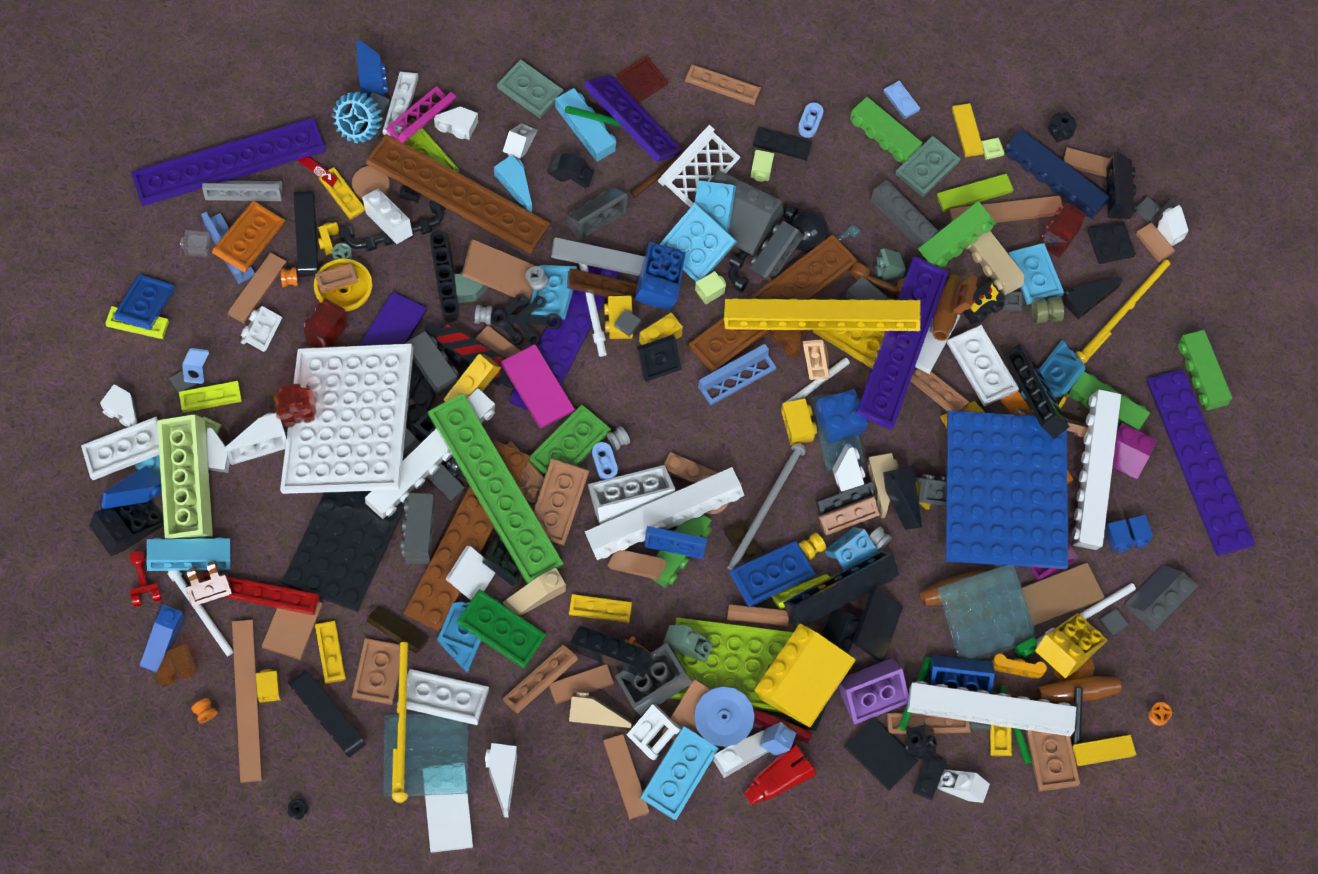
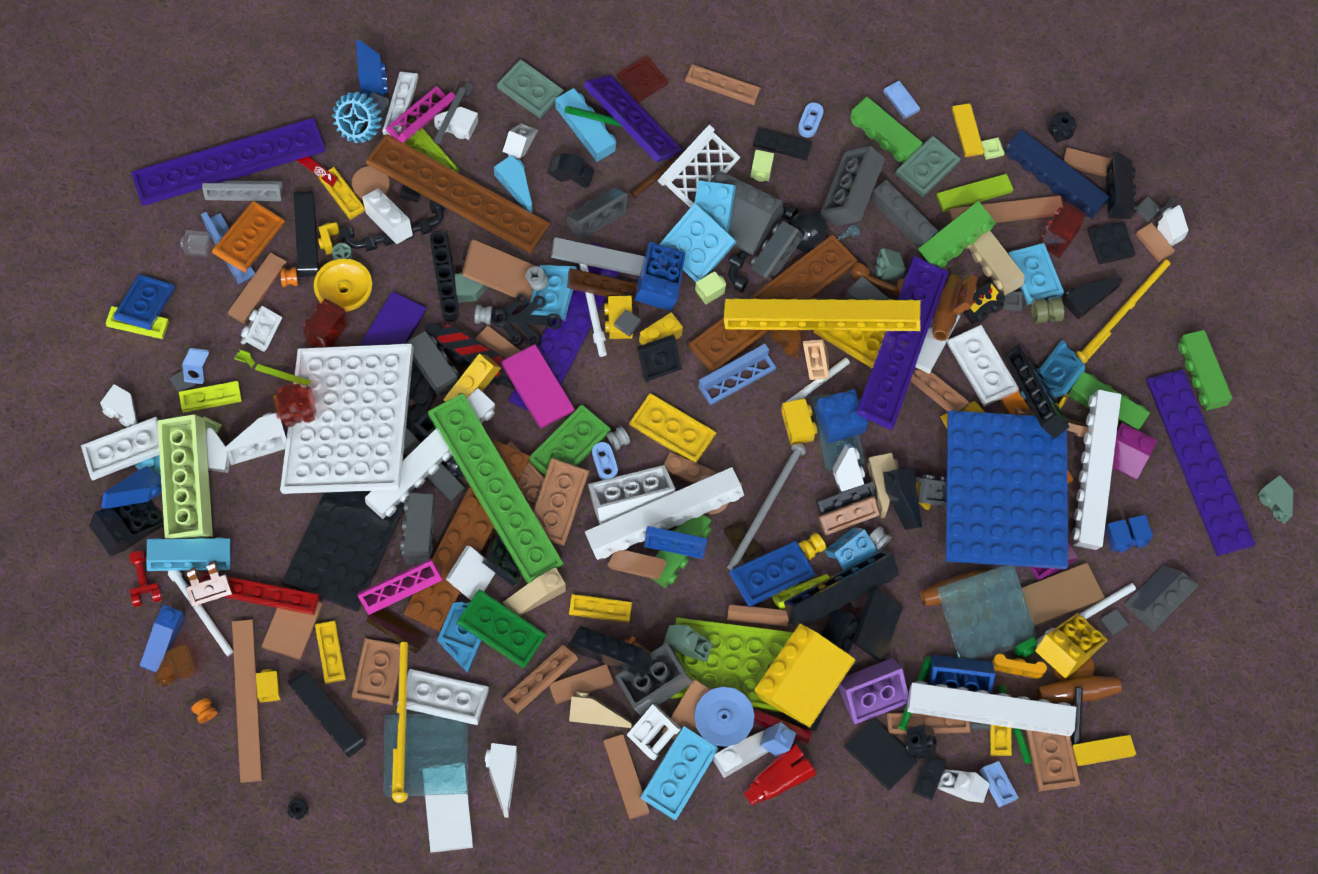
(245, 357): none -> lime piece
(336, 278): nougat tile -> none
(400, 589): none -> dark pink fence
(465, 90): none -> dark grey piece
(672, 428): none -> yellow tile
(852, 186): none -> dark grey brick
(999, 784): none -> light blue plate
(1163, 711): orange wheel -> none
(1278, 498): none -> sand green slope

